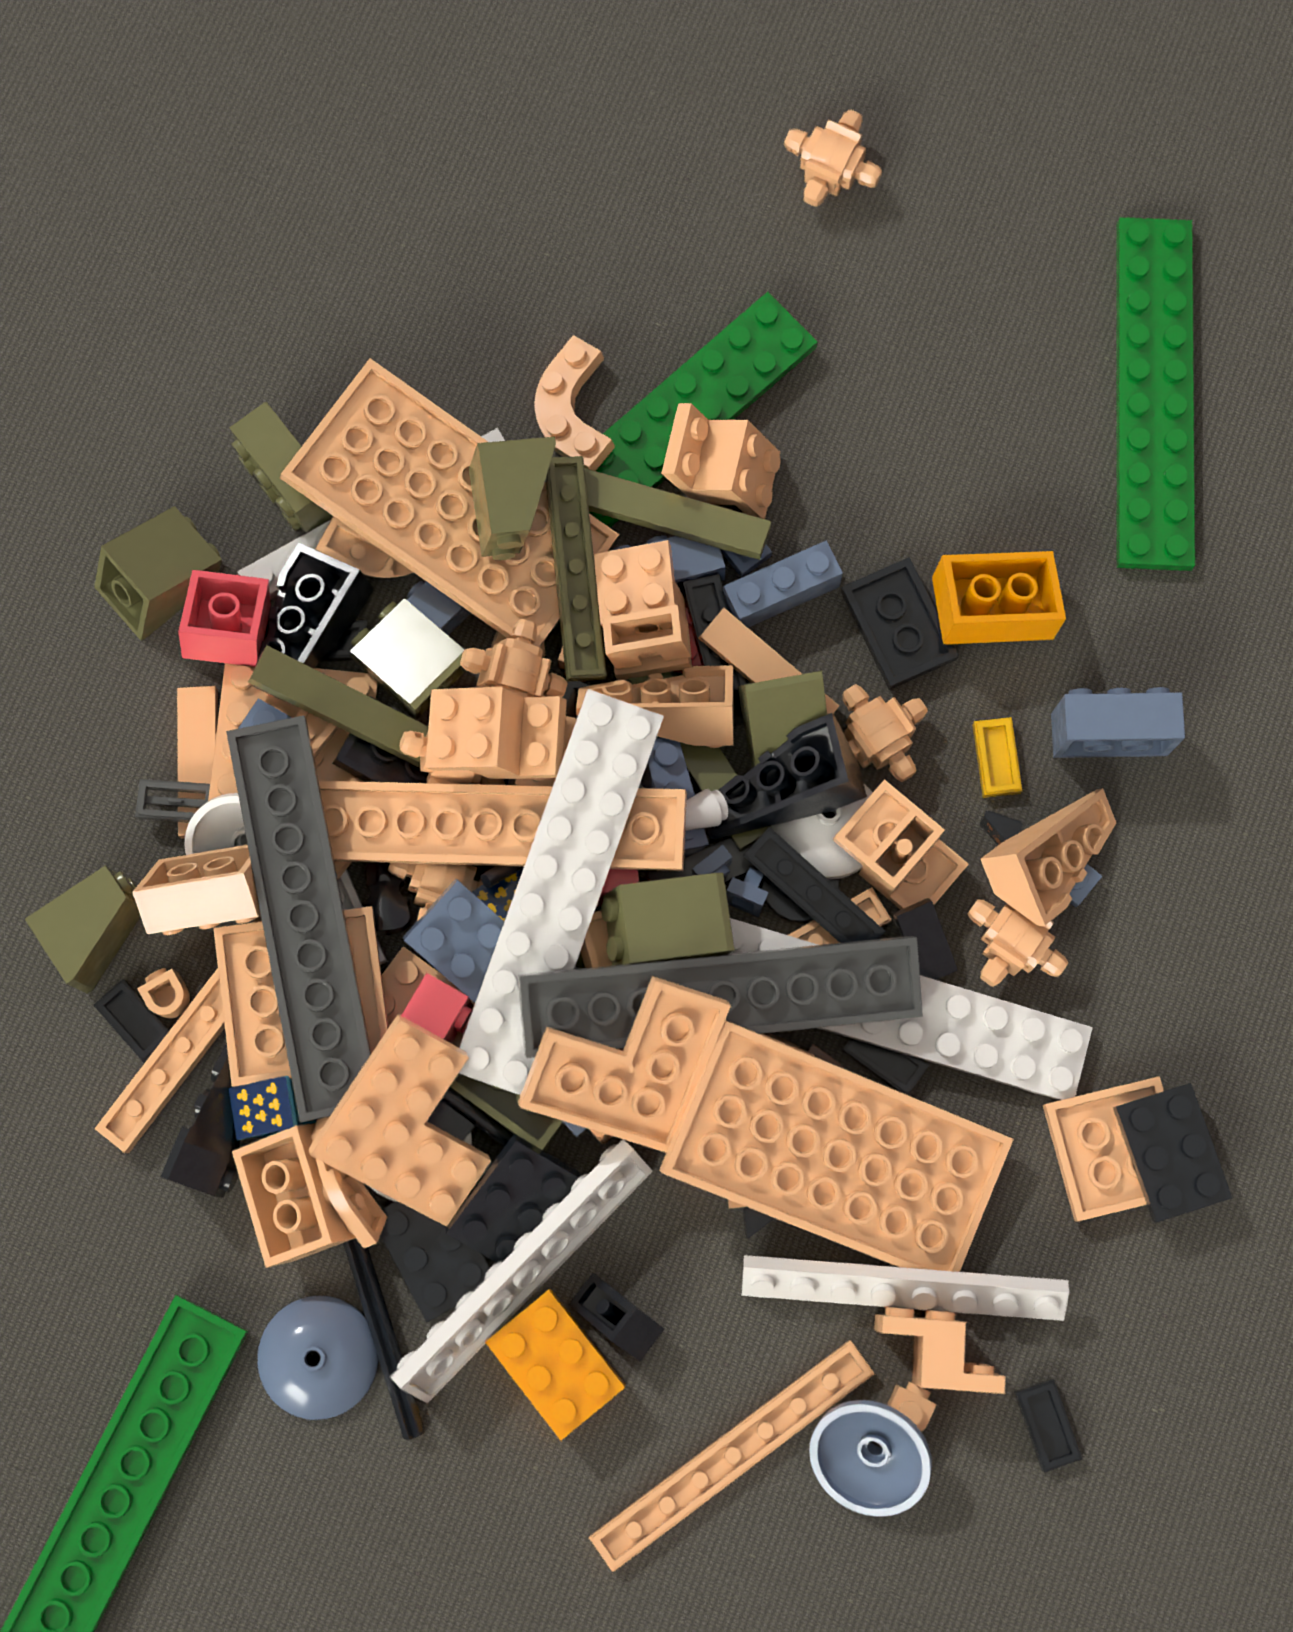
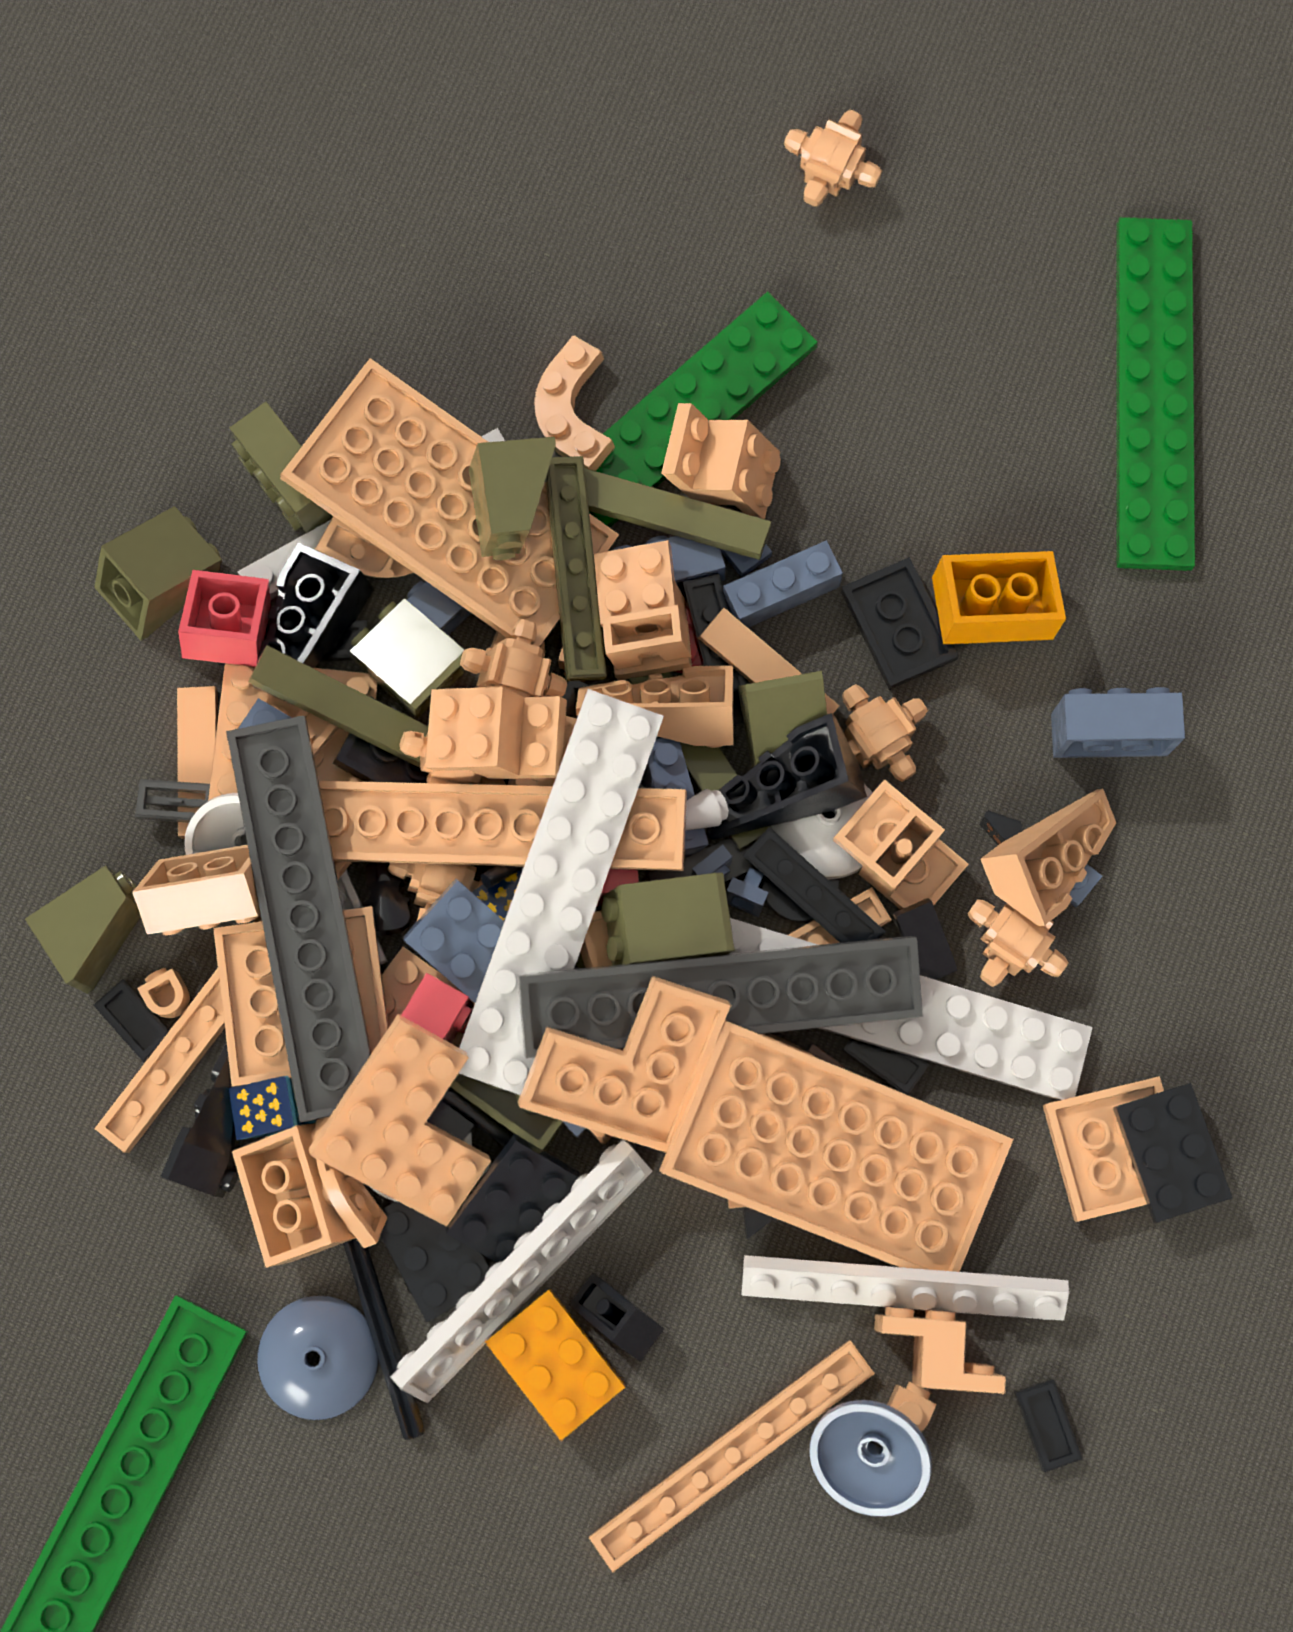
(997, 757): yellow tile -> none

